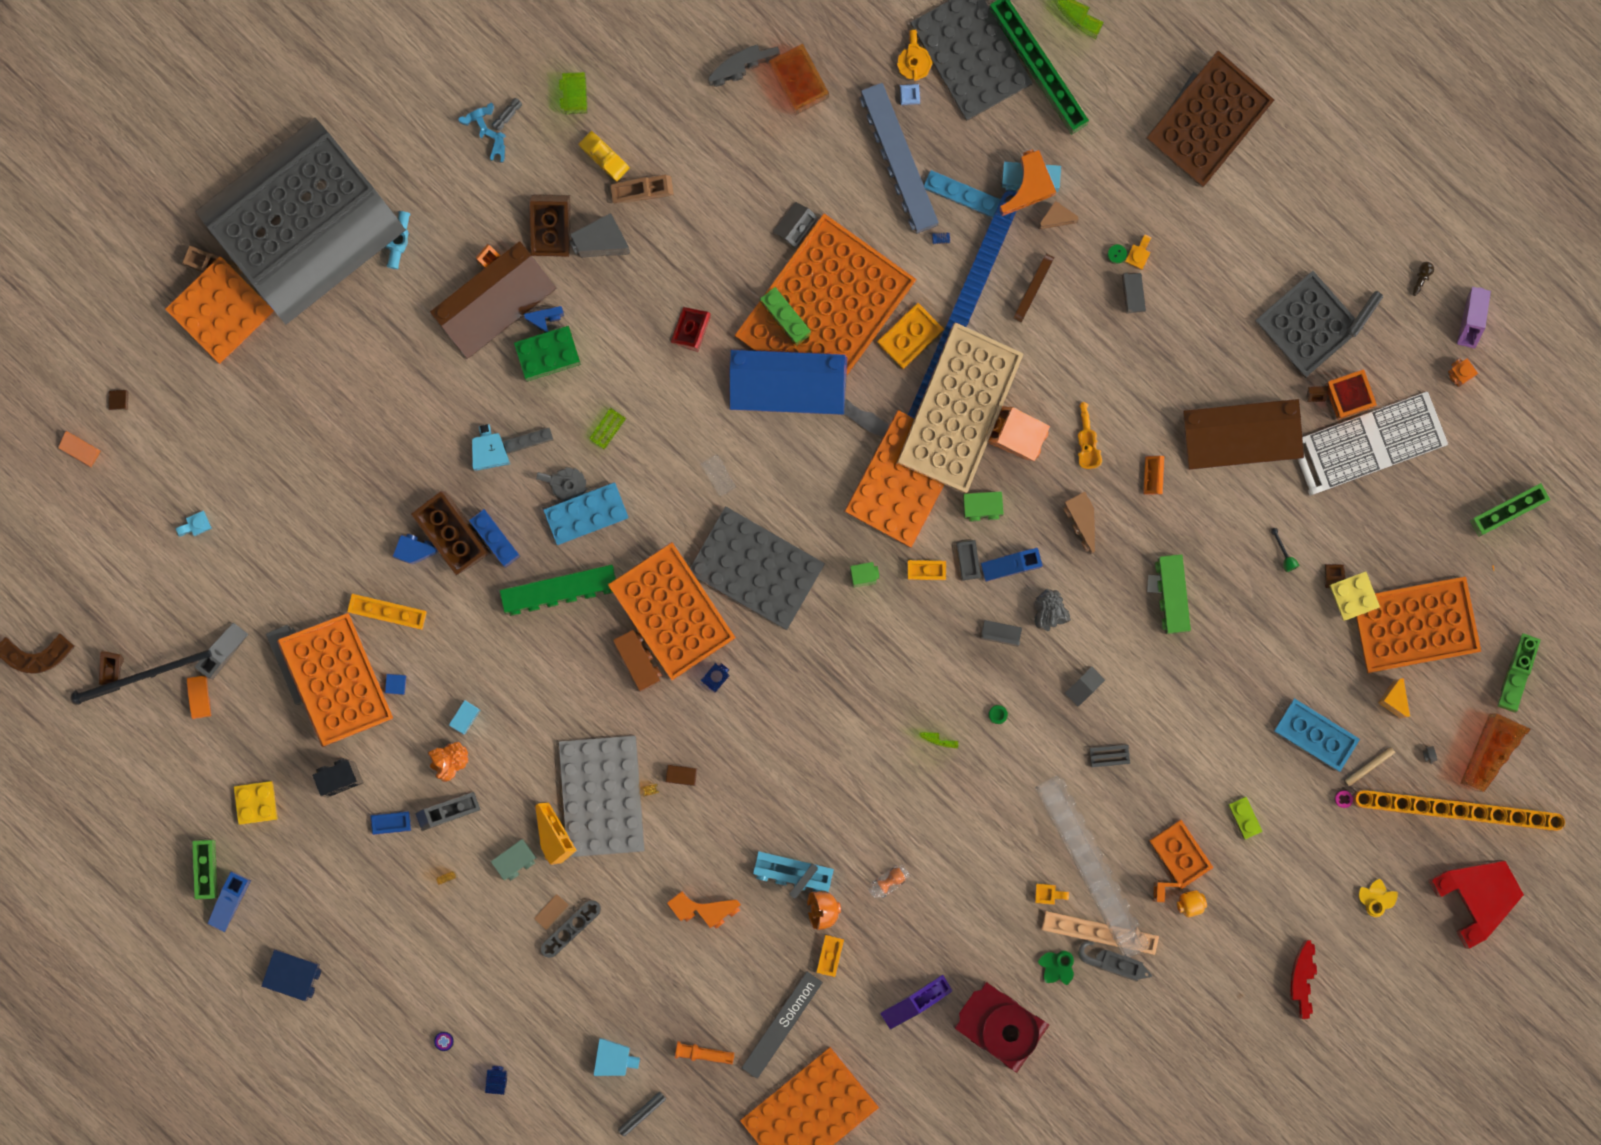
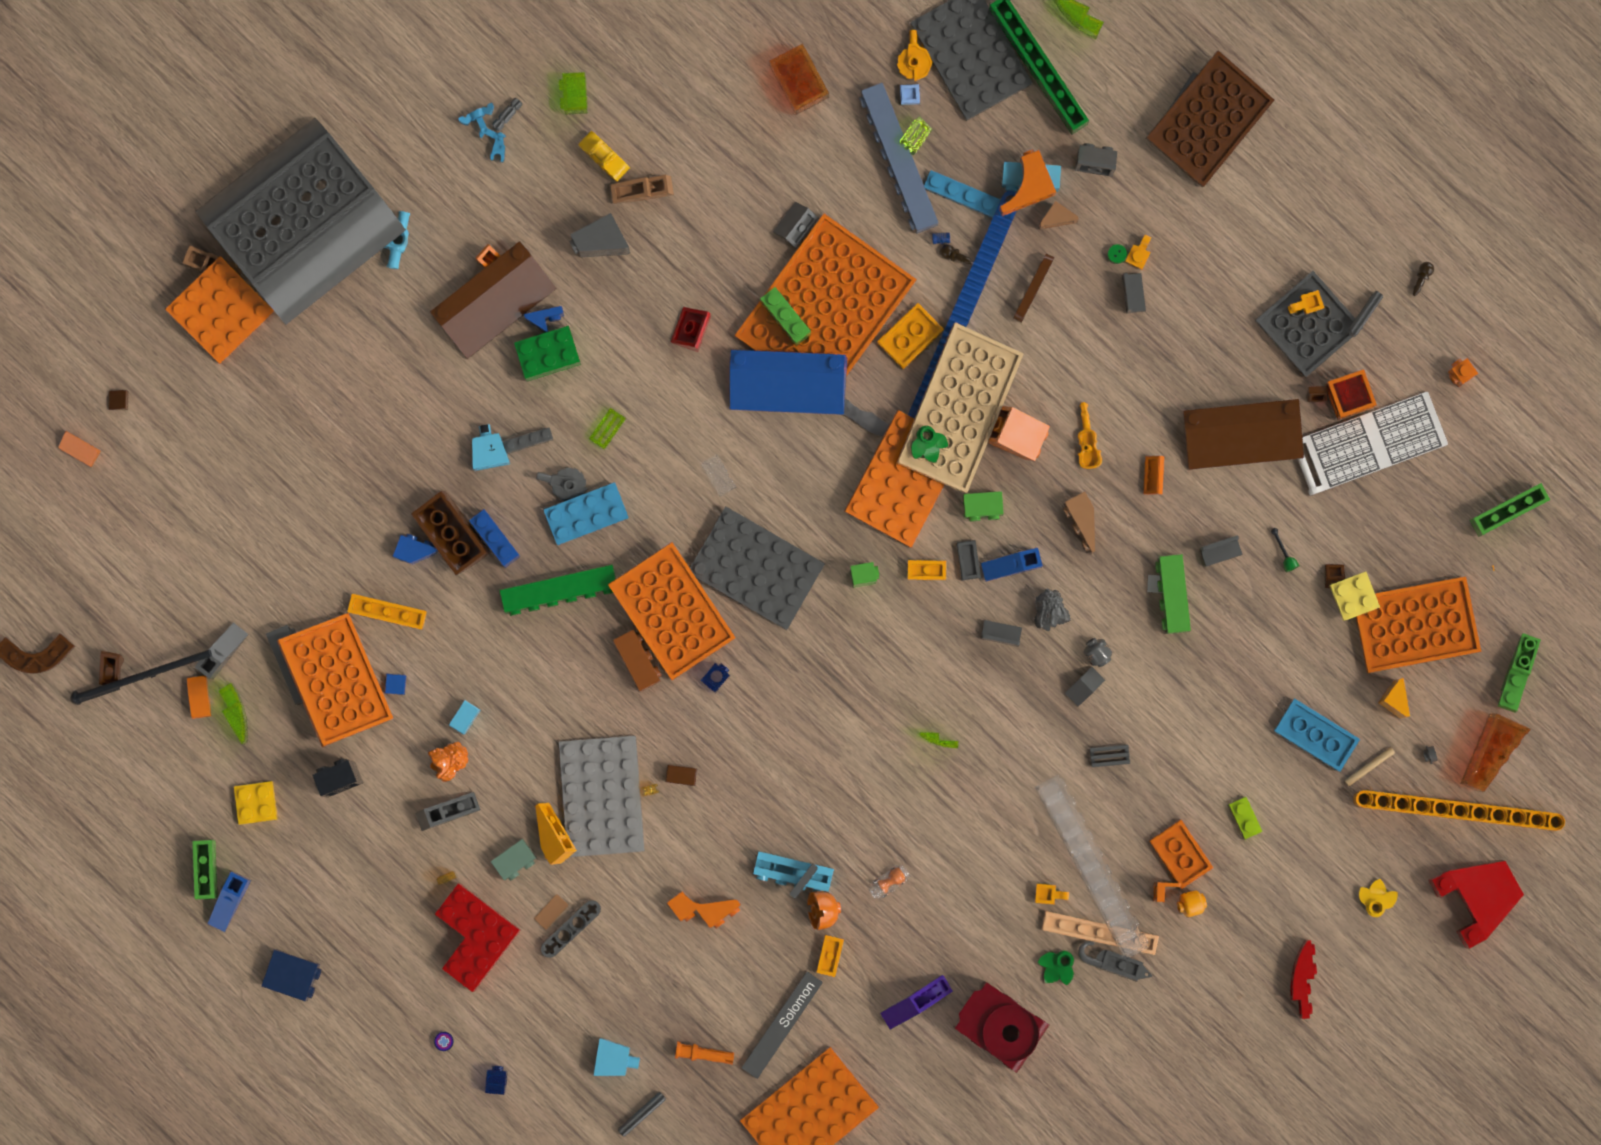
(196, 524): medium azure plate -> none
(235, 712): none -> clear neon green slope
(390, 823): blue tile -> none
(485, 934): none -> red brick
(550, 225): reddish brown slope -> none
(735, 66): dark grey slope -> none
(904, 140): none -> clear neon green tile
(928, 447): none -> green plate
(949, 252): none -> dark brown bar
(998, 714): green tile -> none
(1096, 160): none -> dark grey slope
(1098, 652): none -> dark grey head
(1221, 551): none -> dark grey panel
(1308, 302): none -> light orange plate
(1343, 805): dark pink bush -> none
(1474, 317): medium lavender slope -> none

